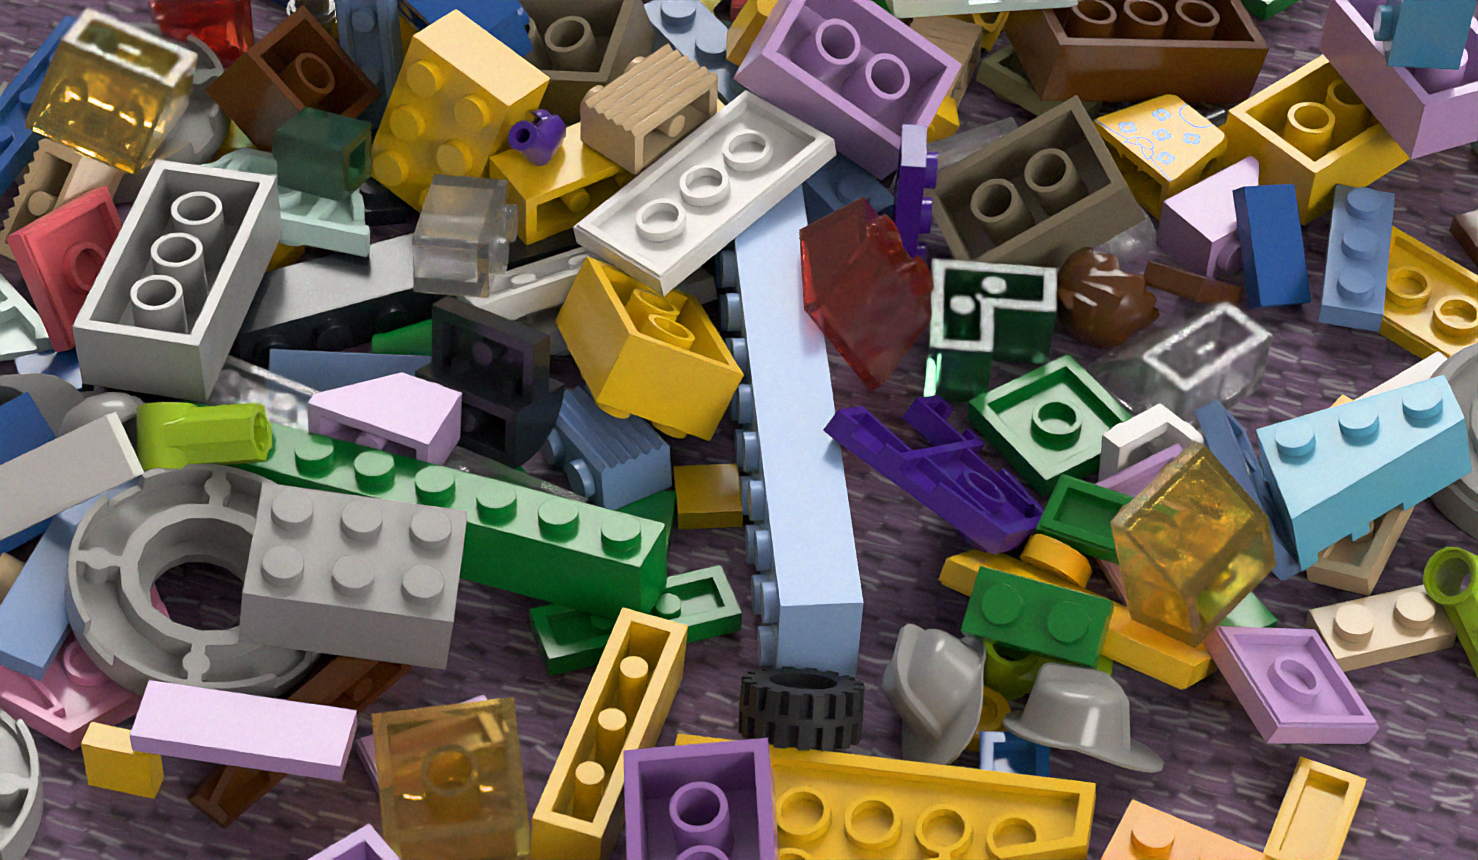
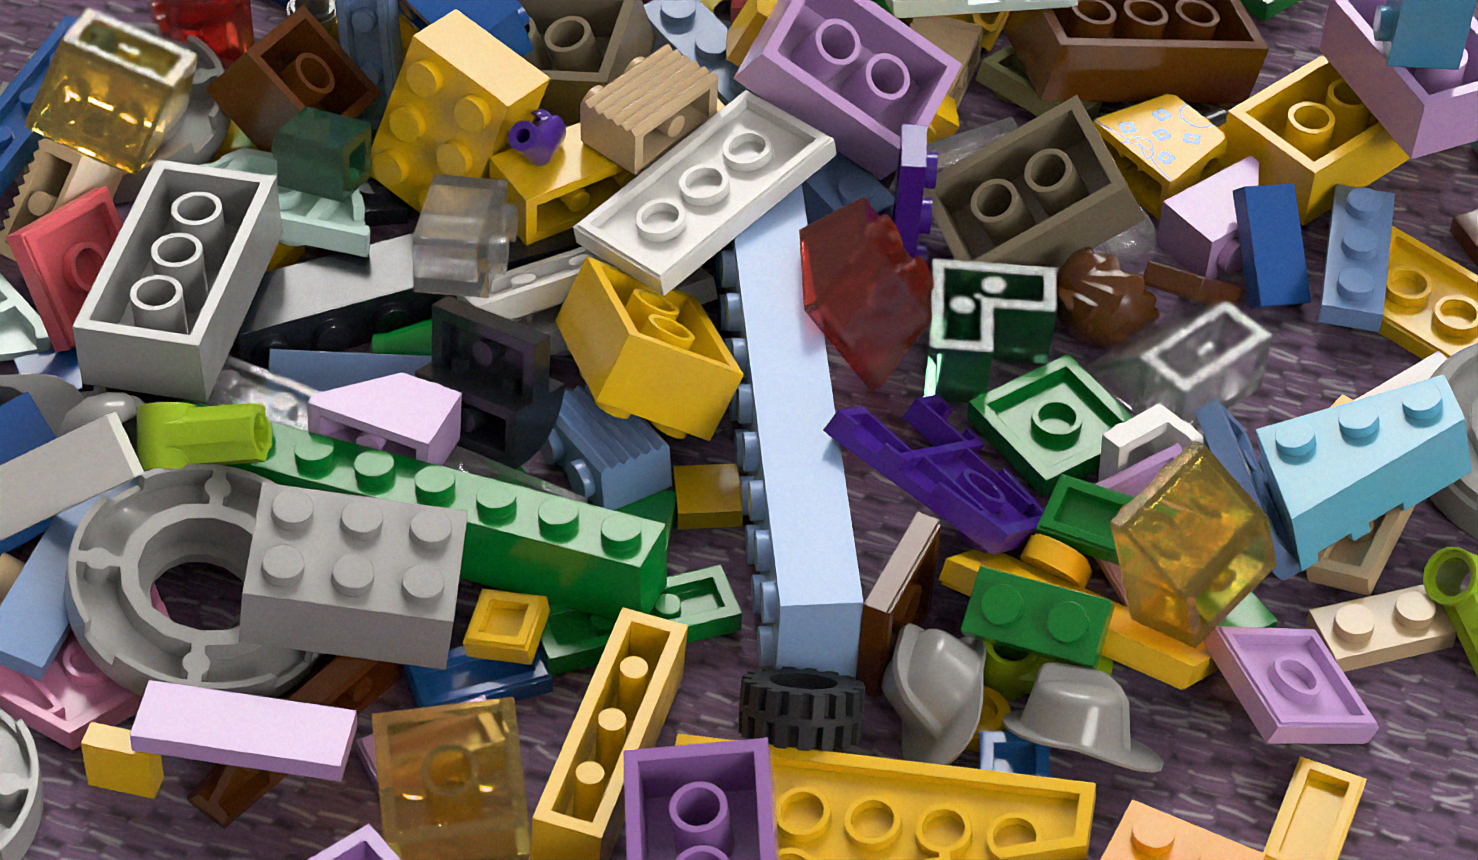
(472, 677): none -> blue tile
(506, 626): none -> yellow tile
(897, 599): none -> reddish brown tile

